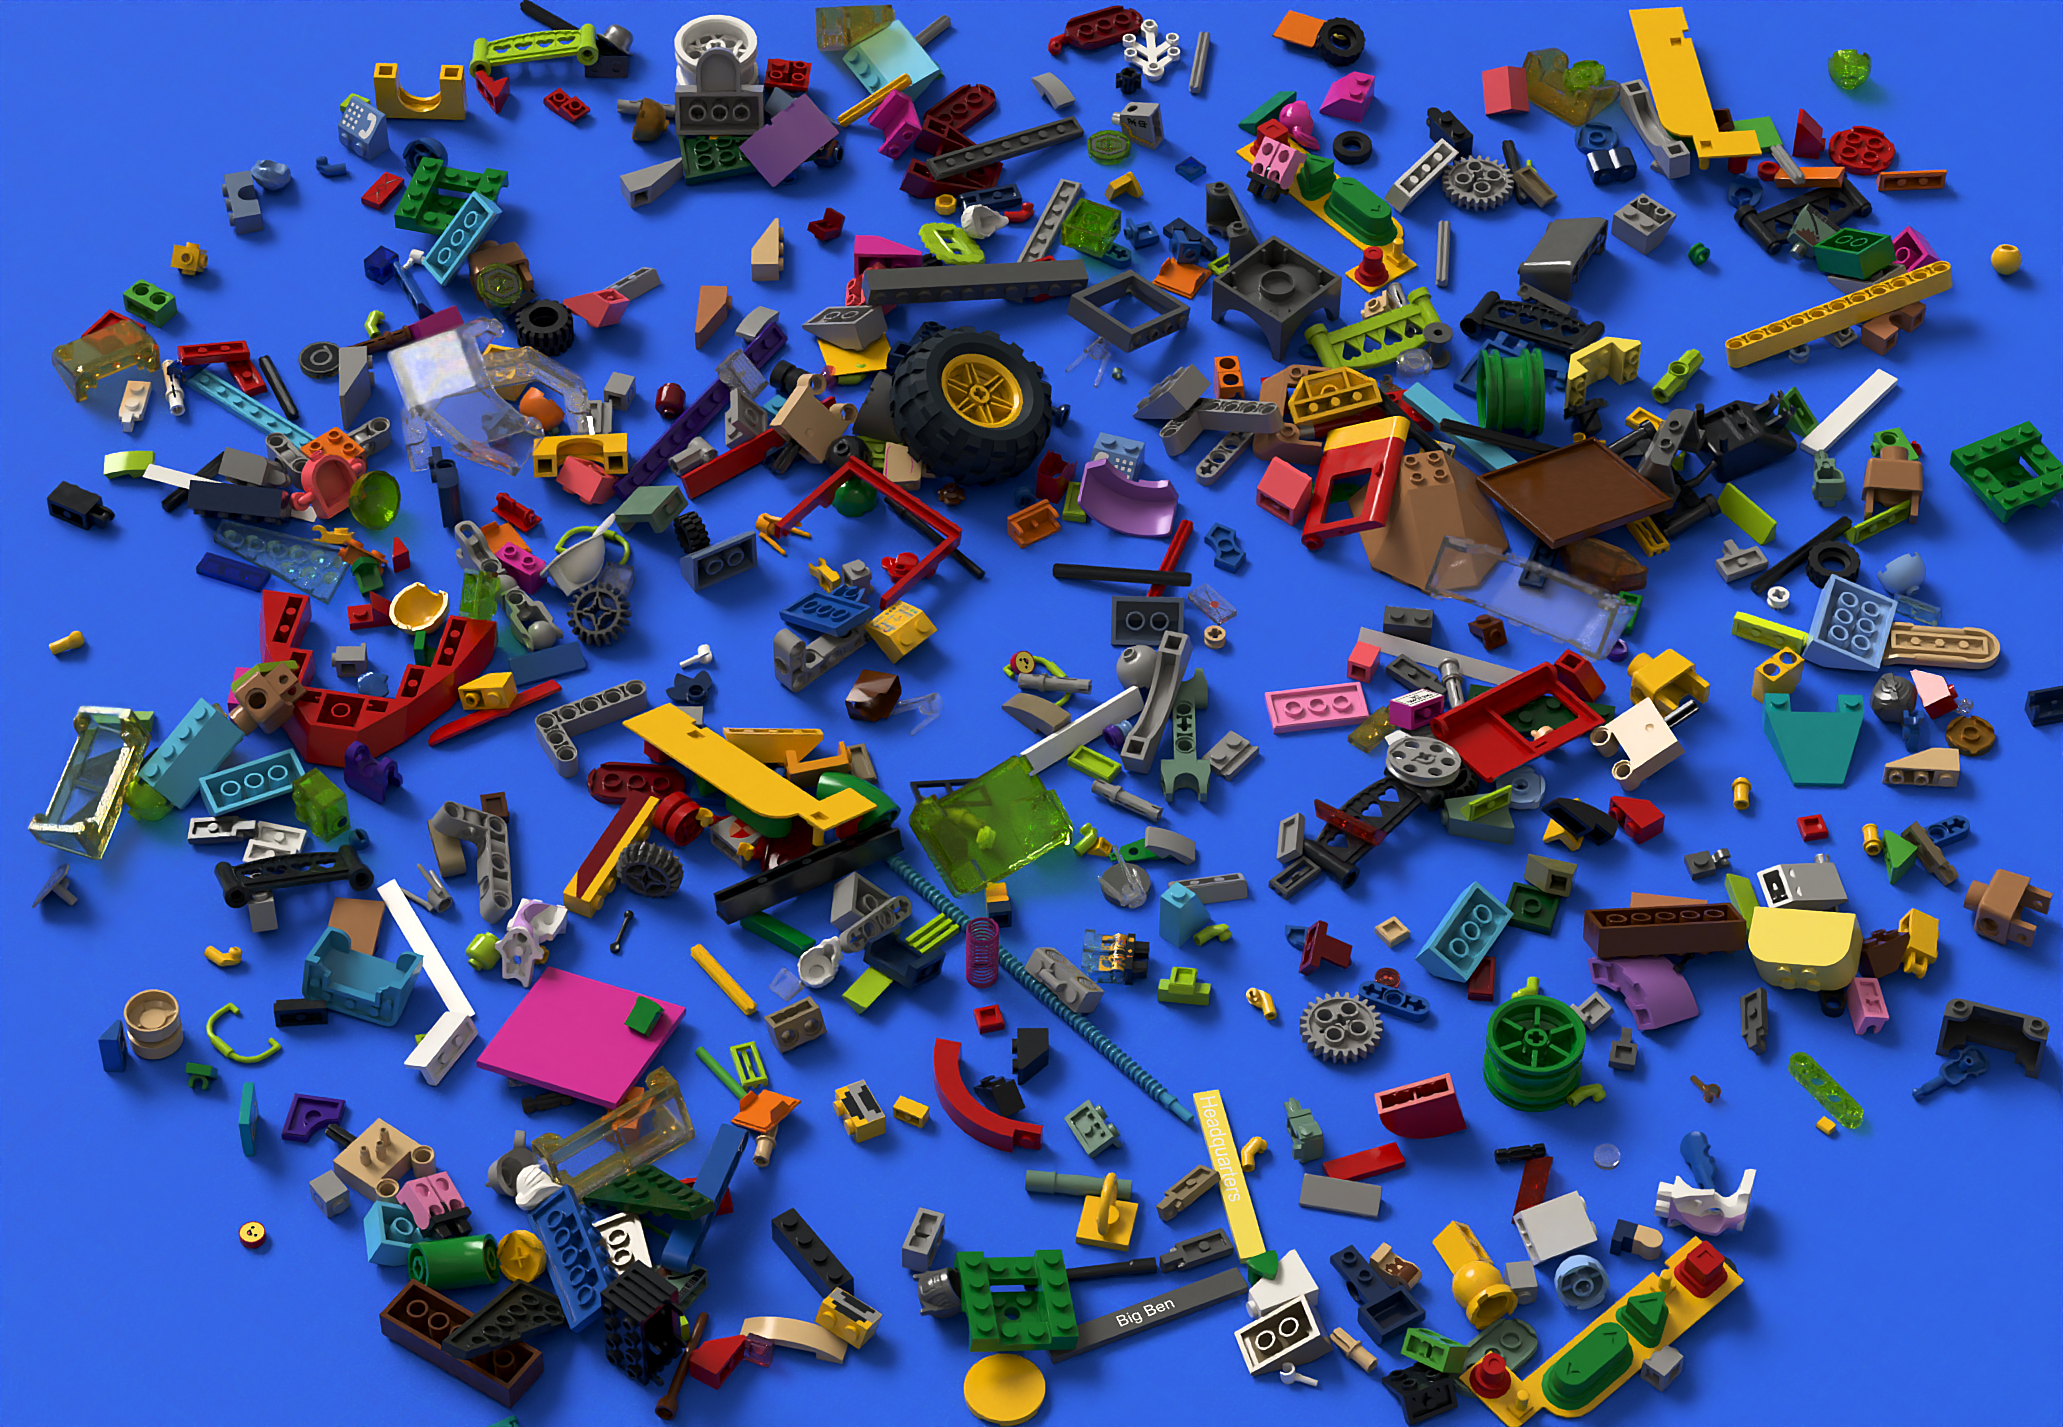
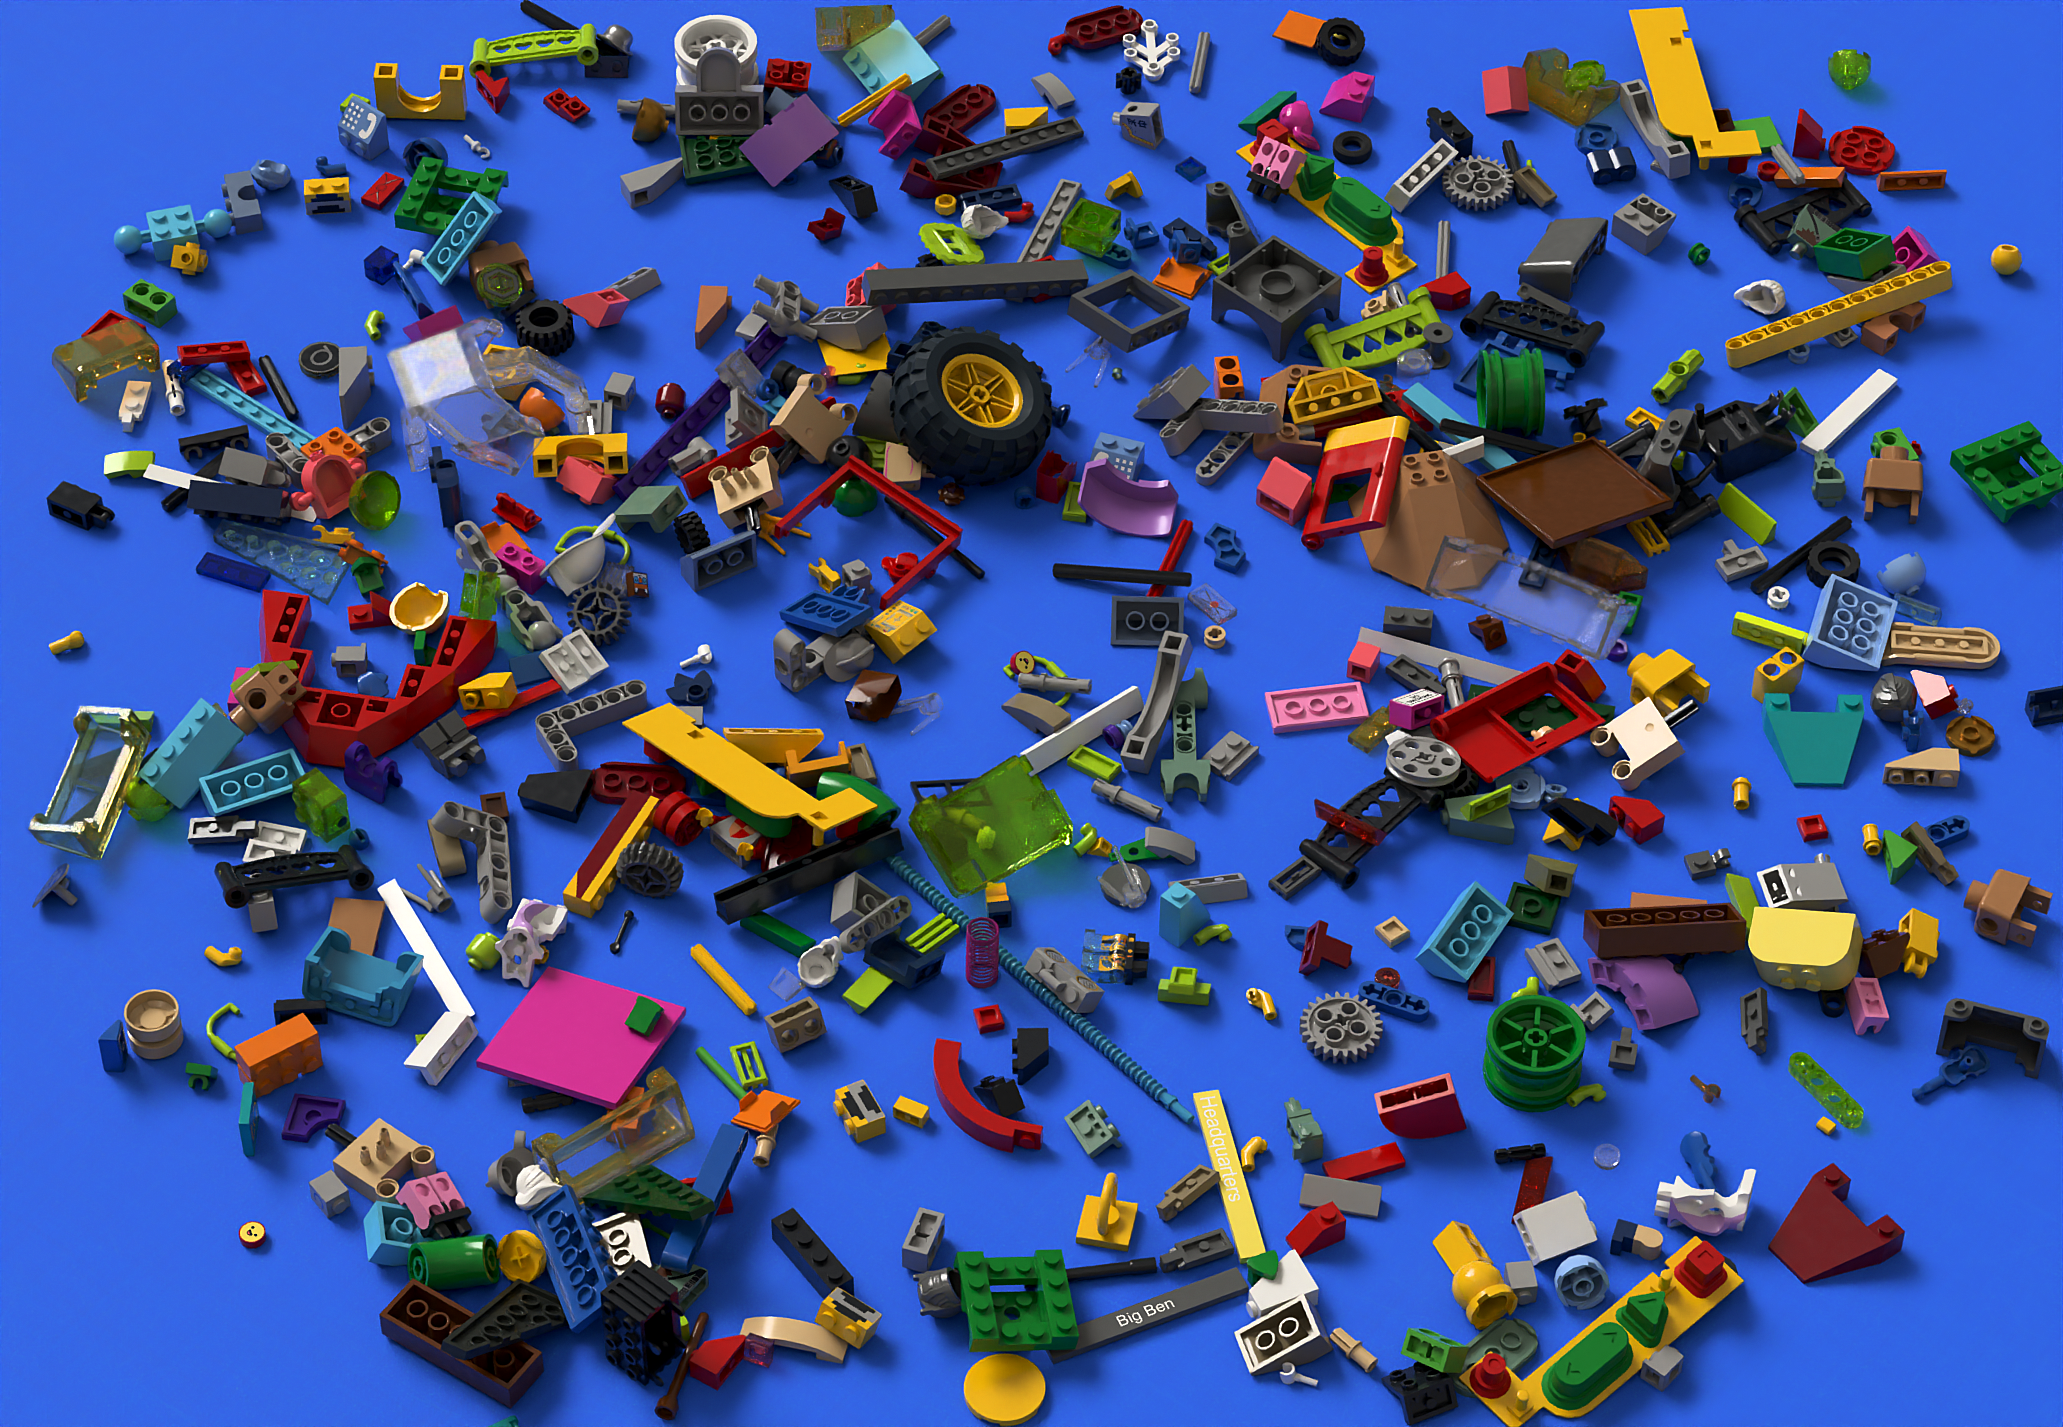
(170, 228): none -> medium azure brick
(213, 440): none -> black plate
(279, 1055): none -> orange piece
(327, 195): none -> brick
(387, 341): reddish brown pin -> none
(400, 556): red slope -> none
(459, 752): none -> dark grey hips
(476, 146): none -> white hand
(558, 793): none -> black slope
(573, 661): none -> white slope
(637, 585): none -> tile
(747, 492): none -> tan piece
(761, 389): none -> blue bush
(766, 253): tan slope -> none
(785, 308): none -> light grey piece
(848, 657): none -> light grey piece
(855, 195): none -> black slope
(874, 249): dark pink slope -> none
(1024, 118): none -> yellow slope
(1033, 523): orange hinge -> none
(1073, 1184): sand green piece -> none
(1108, 147): clear neon green tile -> none
(1136, 666): light grey cylinder -> none
(1290, 838): light grey tile -> none
(1317, 1230): none -> red slope
(1385, 1310): dark blue plate -> none
(1394, 1269): tan leg -> none
(1449, 292): none -> red slope
(1467, 451): none -> white tile
(1553, 964): none -> light grey plate
(1554, 791): none -> medium blue bush
(1605, 357): light yellow slope -> none
(1763, 296): none -> white hair
(1826, 1237): none -> dark red wedge
(1878, 523): lime slope -> none

